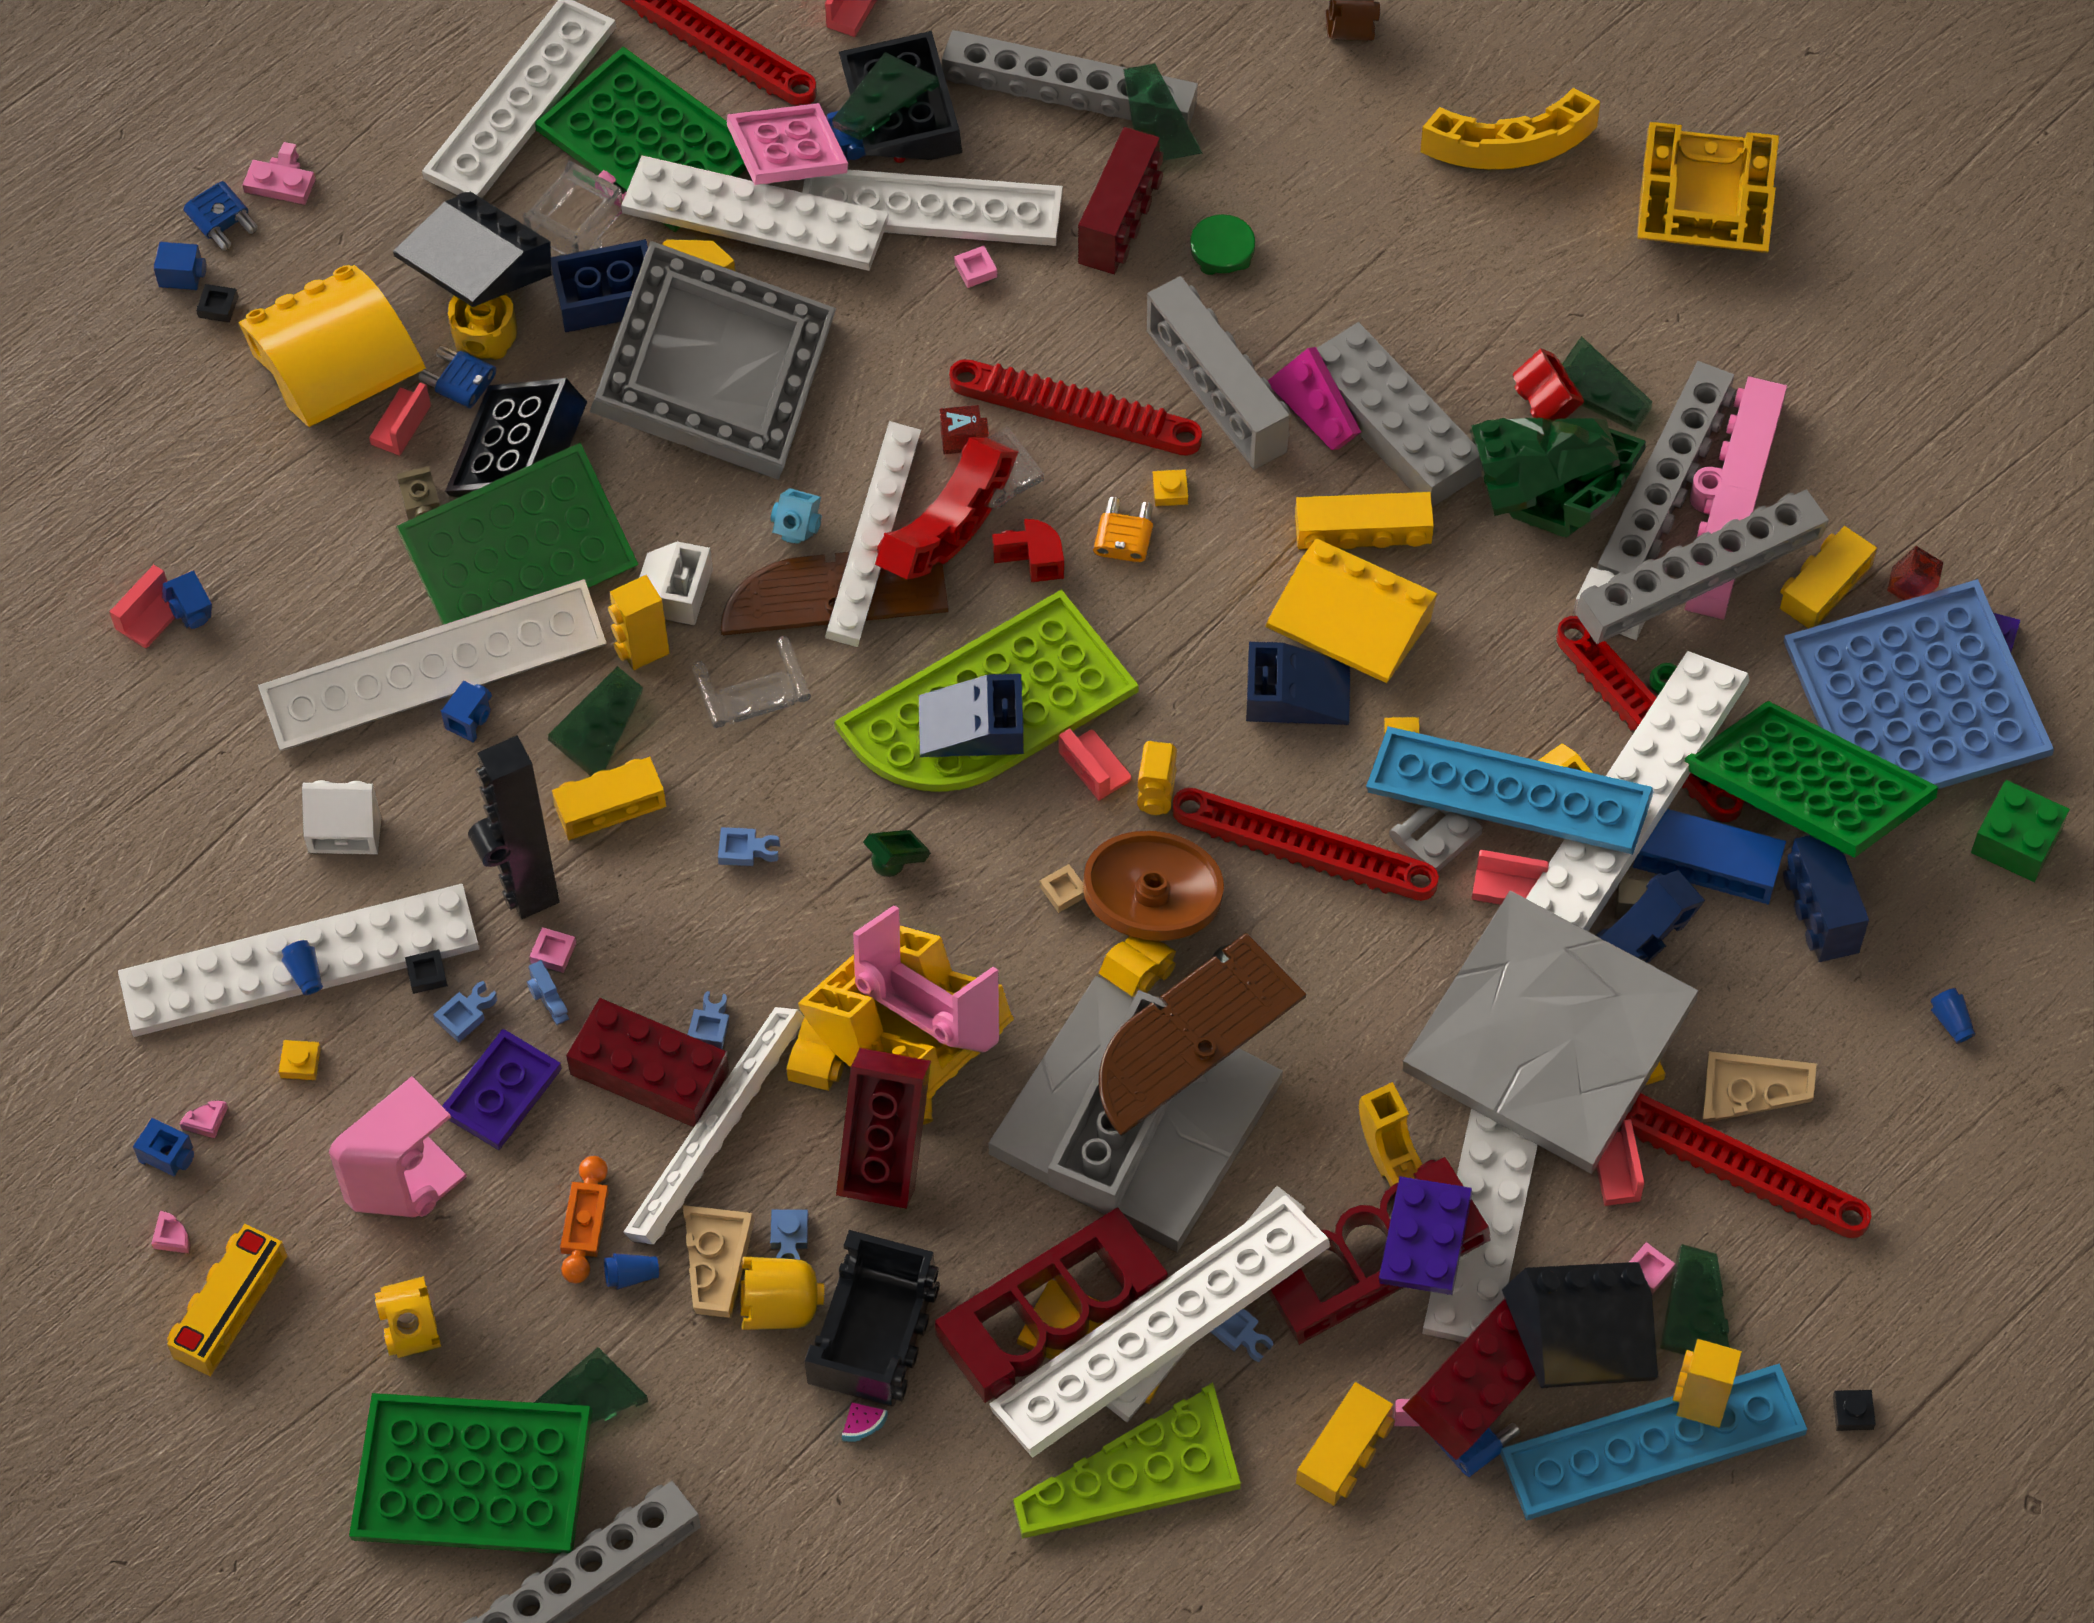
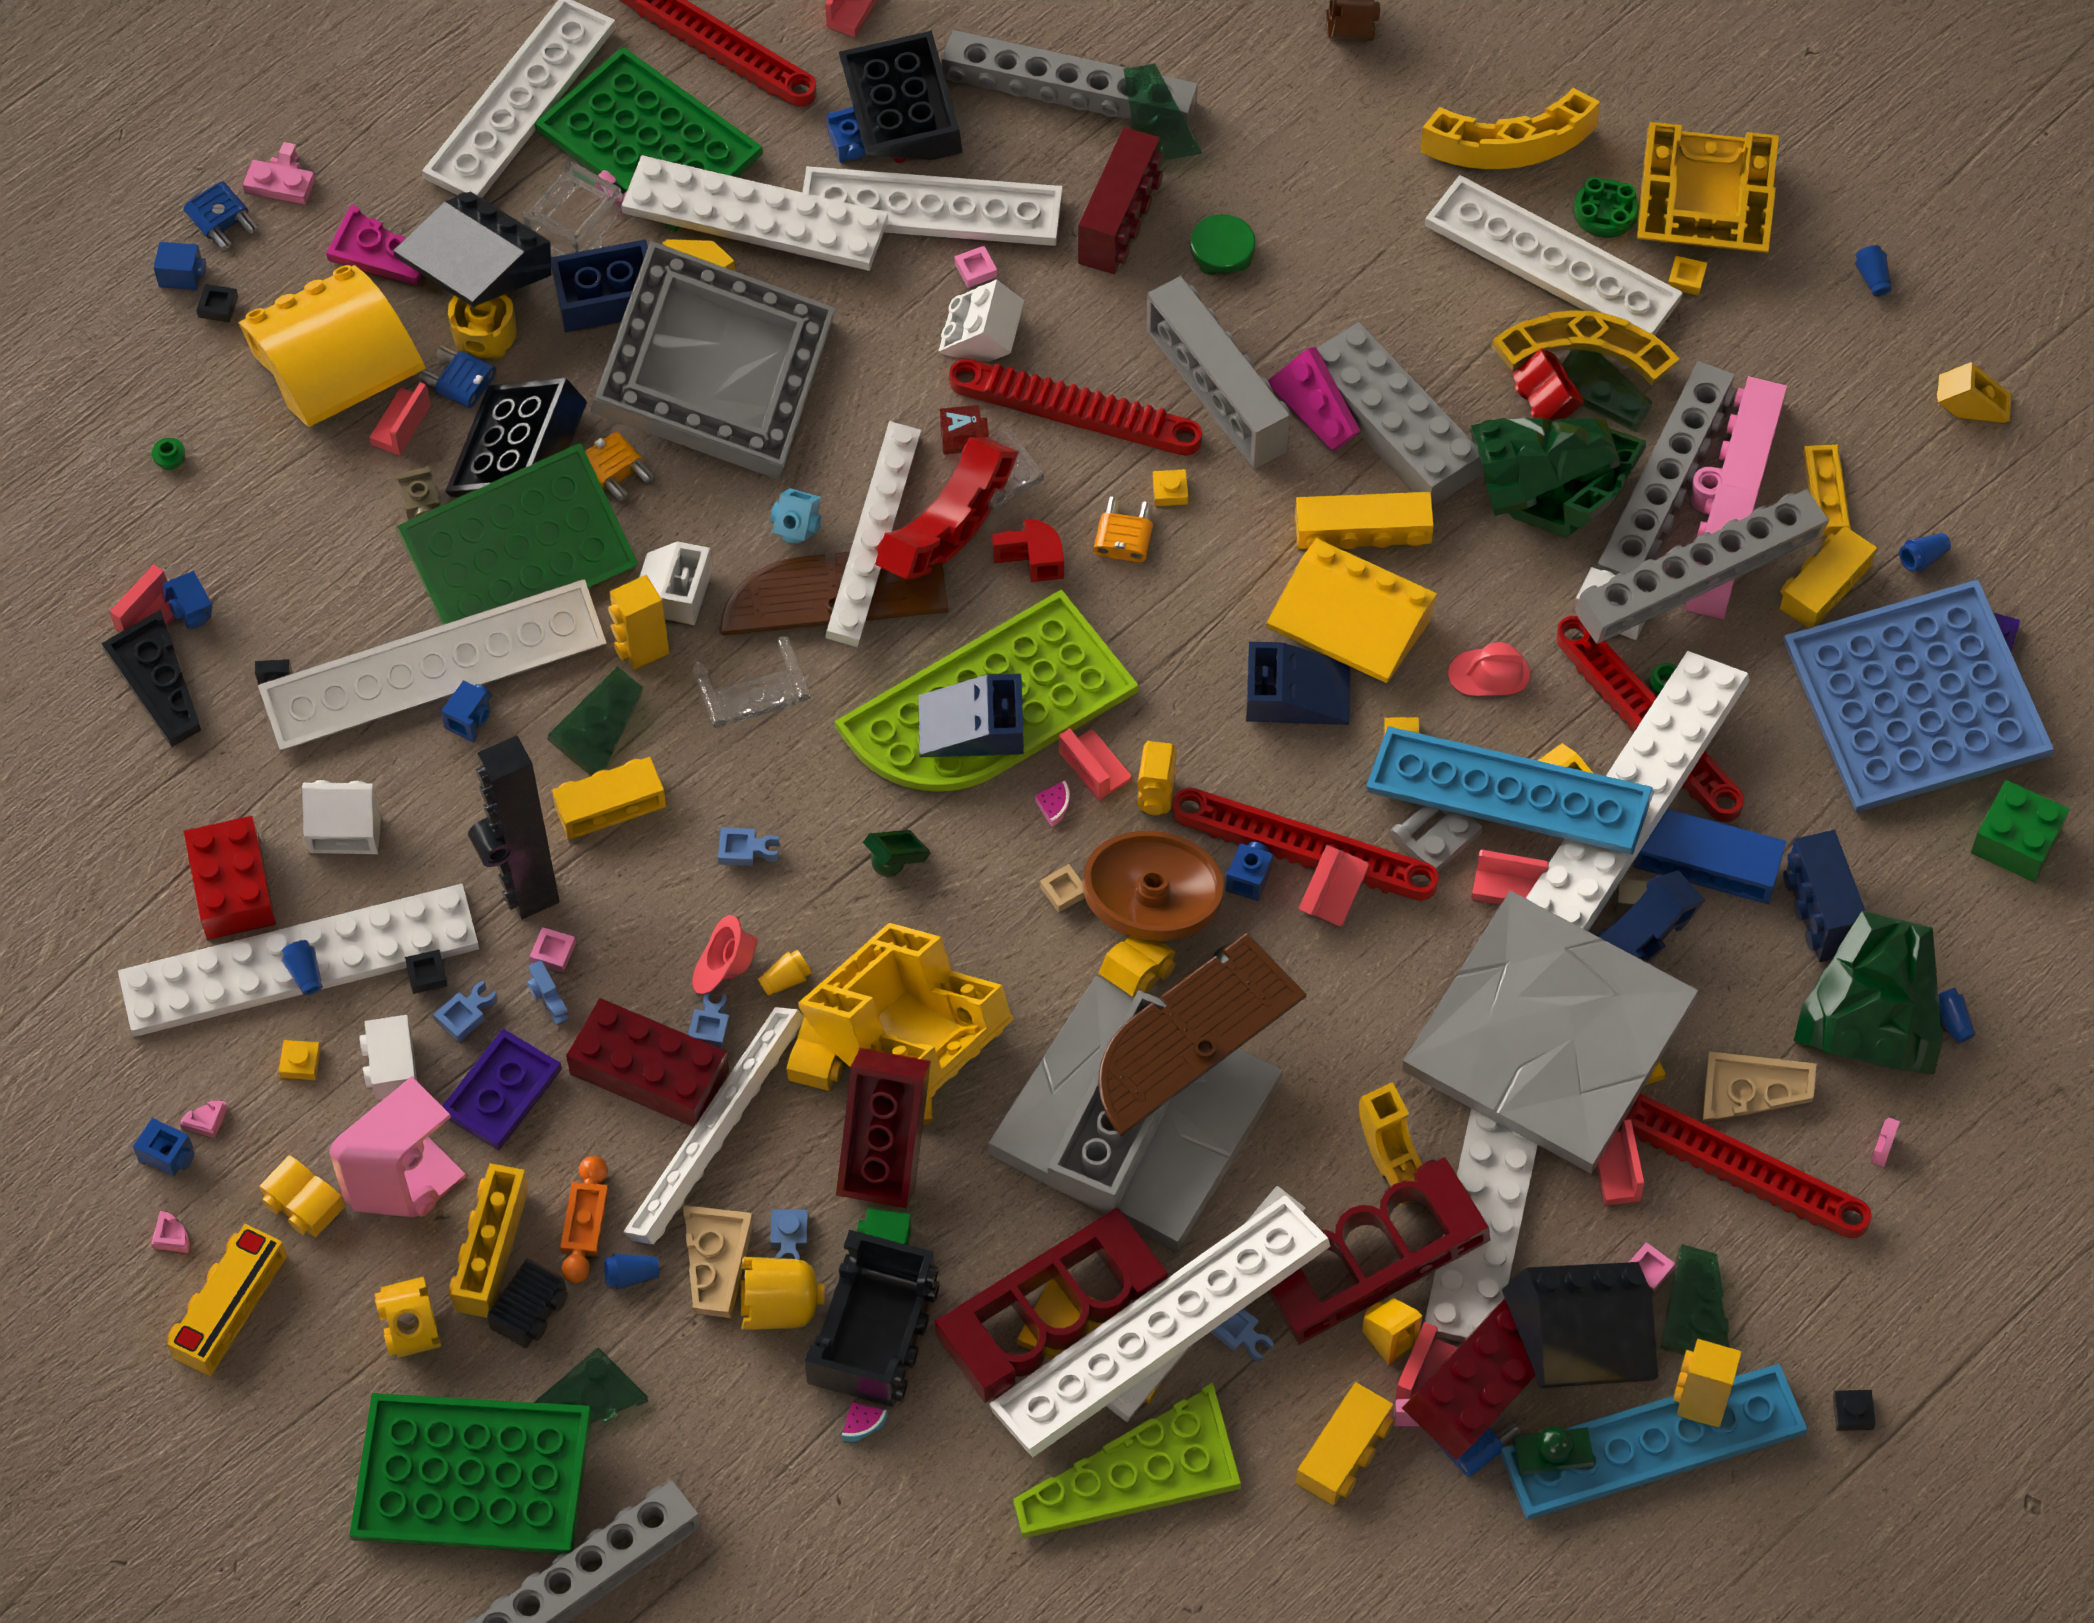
(154, 675): none -> black wing
(168, 460): none -> green plate
(229, 877): none -> red brick
(272, 669): none -> black plate
(301, 1197): none -> yellow brick
(370, 248): none -> dark pink wing
(390, 1054): none -> white brick
(489, 1240): none -> yellow brick
(528, 1303): none -> black brick
(614, 461): none -> light orange piece
(725, 956): none -> coral piece
(785, 973): none -> yellow cone
(787, 144): bright pink plate -> none
(880, 94): clear green wing -> none
(887, 1225): none -> green brick
(957, 1020): bright pink windscreen -> none
(982, 323): none -> white slope
(1054, 802): none -> dark pink tile
(1249, 870): none -> blue brick
(1334, 886): none -> coral panel
(1392, 1328): none -> yellow slope
(1423, 1361): none -> coral panel
(1425, 1235): dark purple plate -> none
(1489, 671): none -> coral piece
(1550, 256): none -> white plate
(1553, 1450): none -> dark green tile
(1587, 332): none -> yellow brick
(1606, 207): none -> green tile
(1687, 275): none -> yellow plate
(1811, 778): green plate -> none
(1827, 485): none -> yellow tile
(1874, 269): none -> blue cone
(1878, 997): none -> dark green wedge
(1885, 1141): none -> bright pink tile
(1915, 574): clear red brick -> none
(1923, 551): none -> blue cone
(1973, 395): none -> yellow slope

